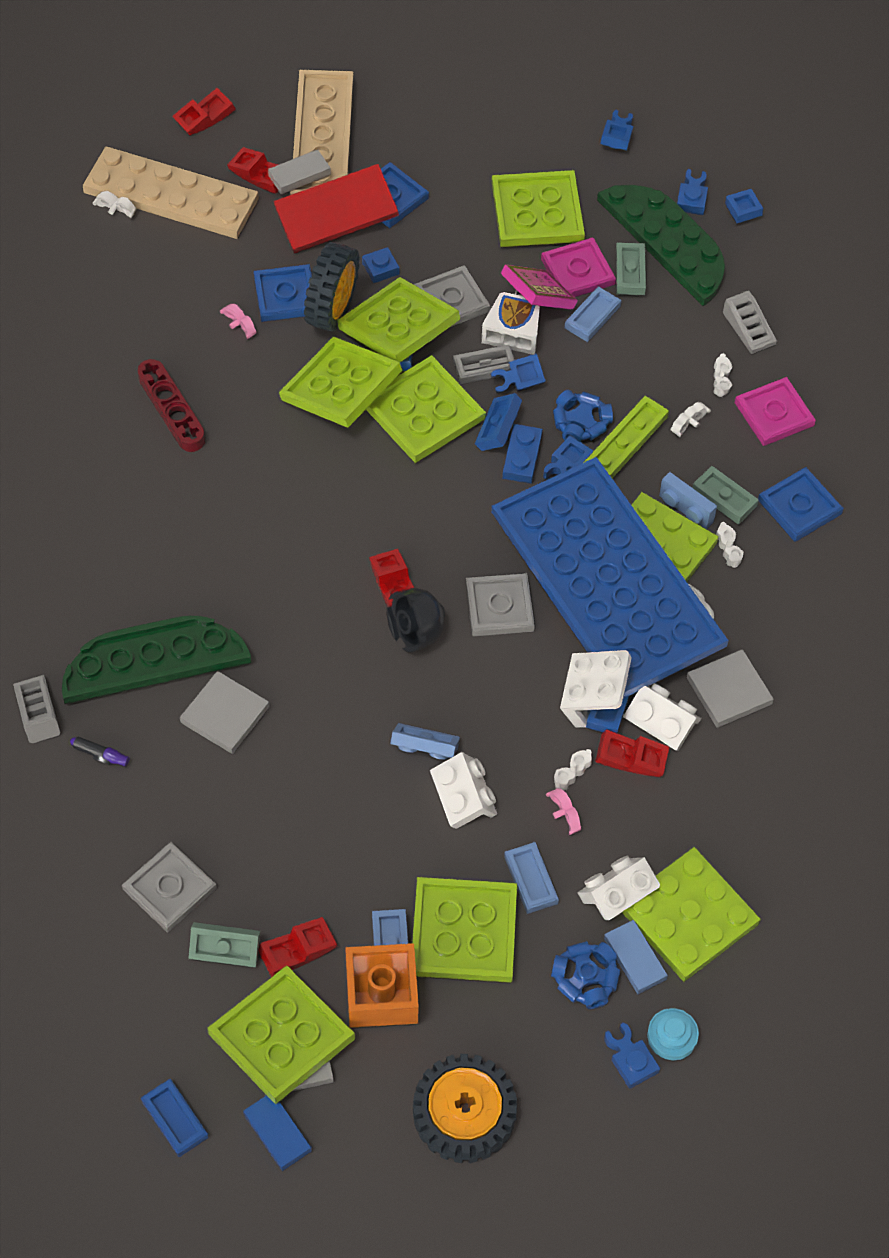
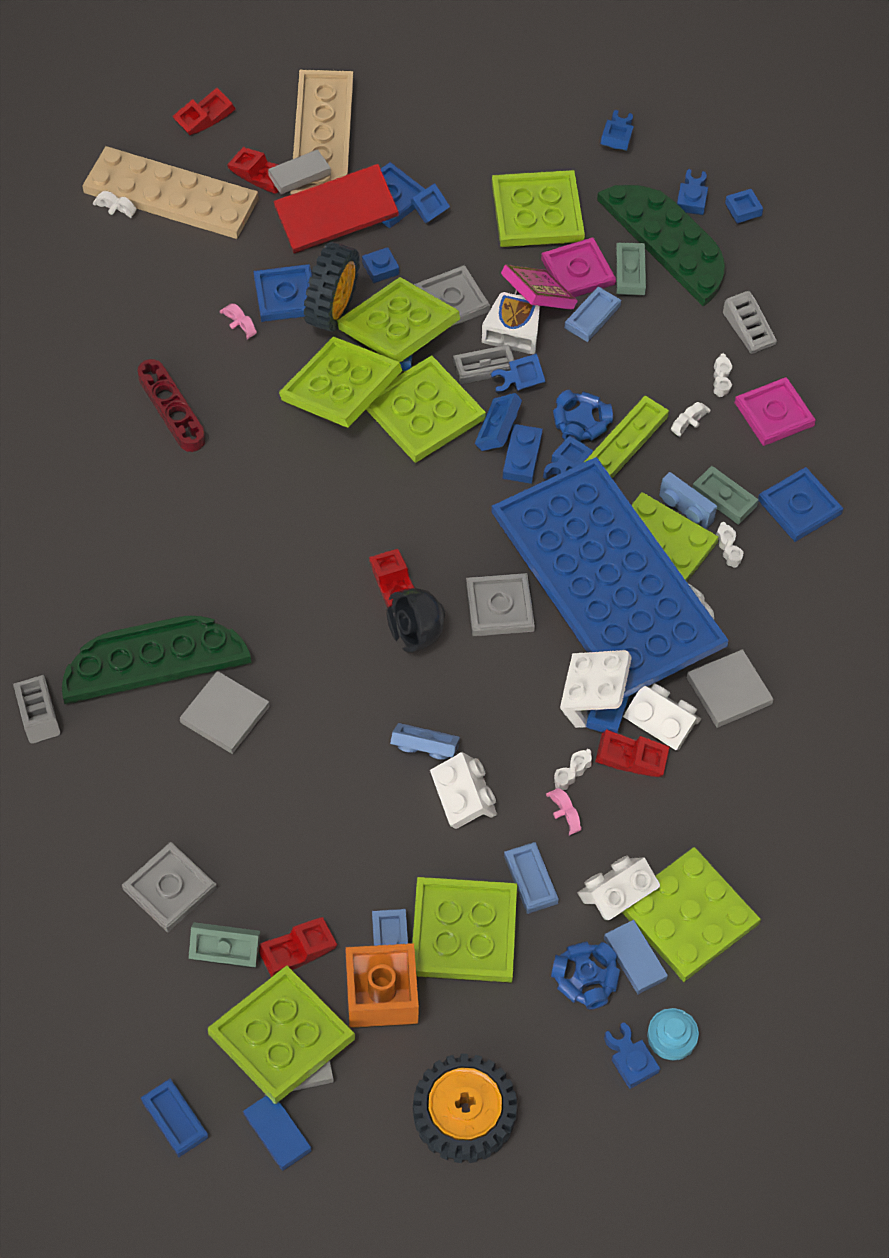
(100, 753): piece -> none
(430, 203): none -> blue plate

